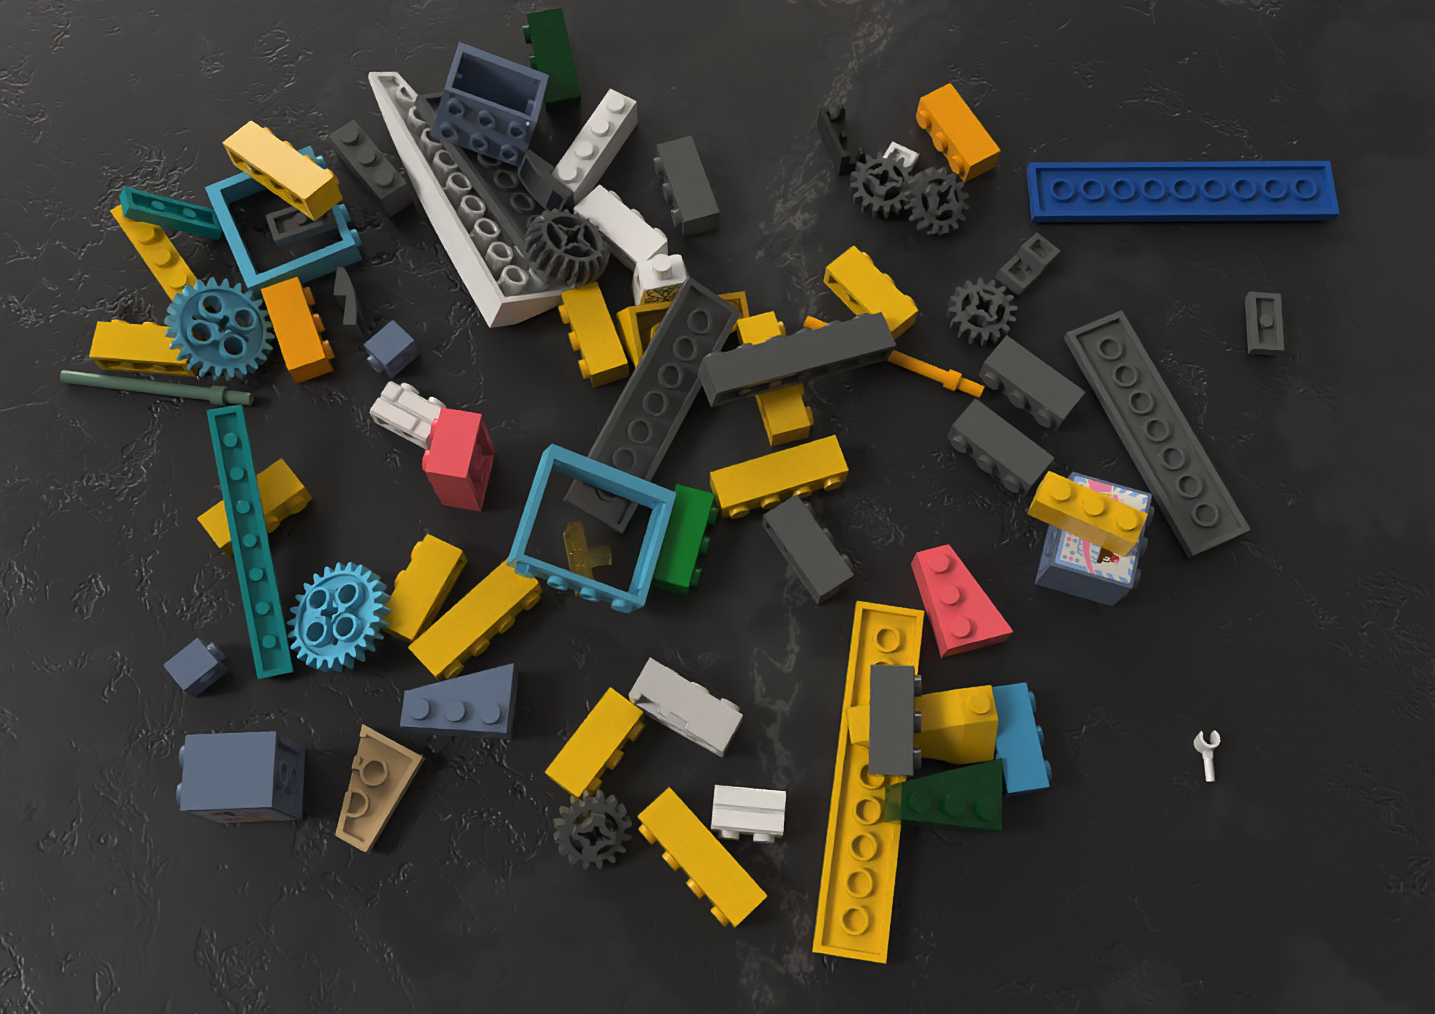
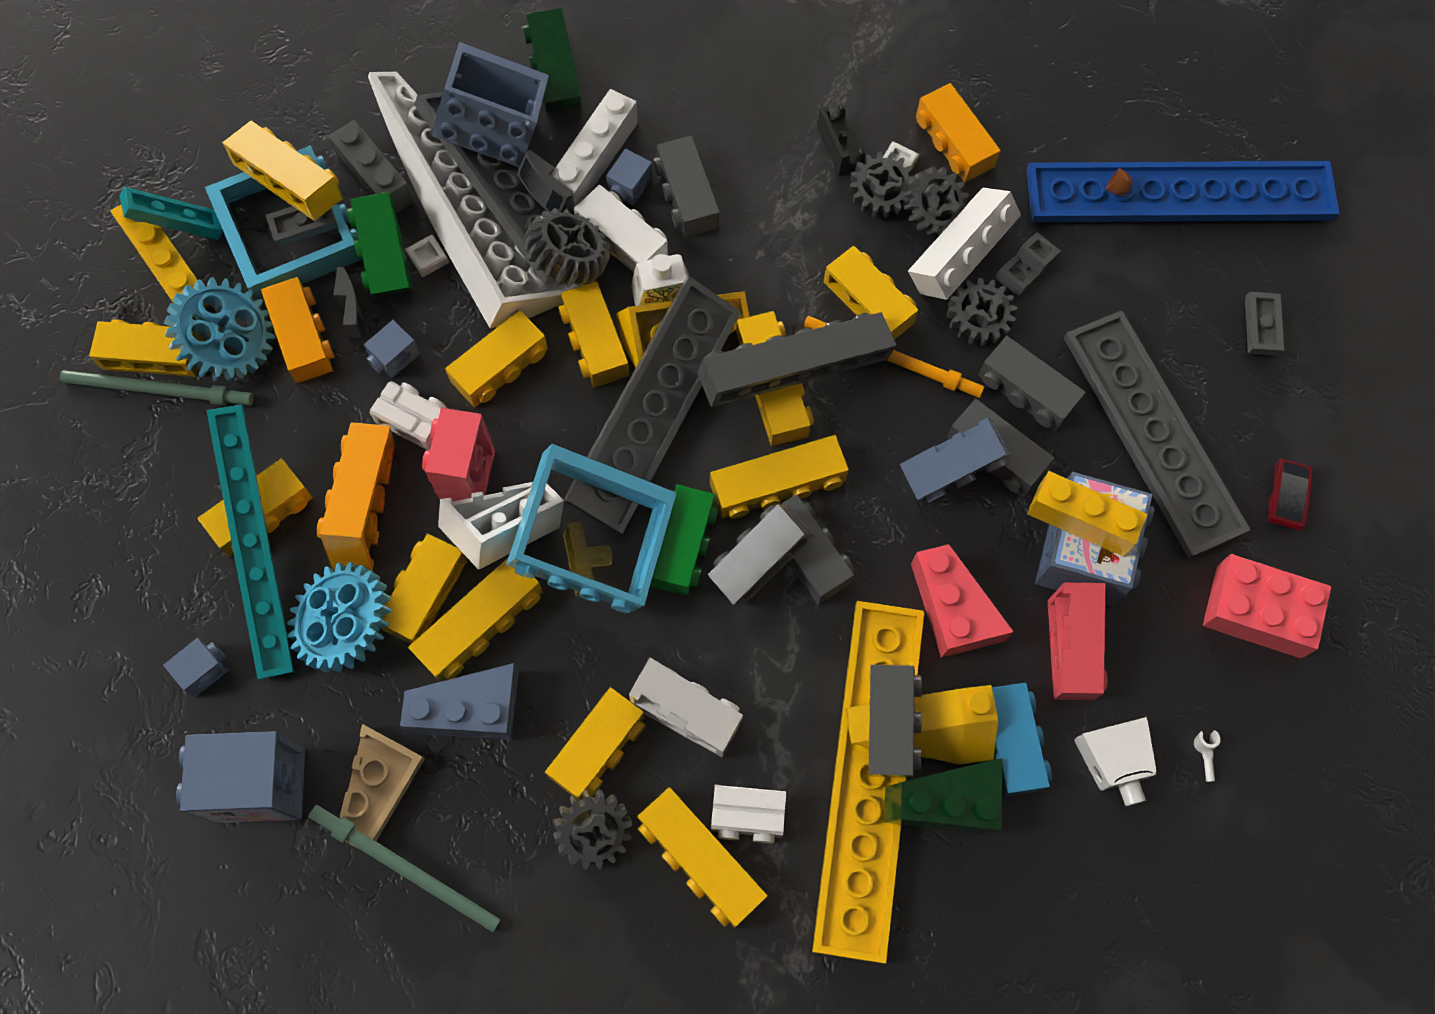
(345, 830): none -> sand green bar
(357, 495): none -> light orange wedge
(379, 244): none -> green brick
(427, 255): none -> white tile
(488, 523): none -> white wedge
(497, 359): none -> yellow brick
(629, 176): none -> sand blue brick
(760, 553): none -> brick
(956, 461): none -> sand blue wedge
(964, 243): none -> white brick
(1078, 641): none -> coral wedge
(1120, 183): none -> dark orange hinge
(1120, 757): none -> white torso
(1267, 606): none -> coral brick
(1291, 494): none -> slope

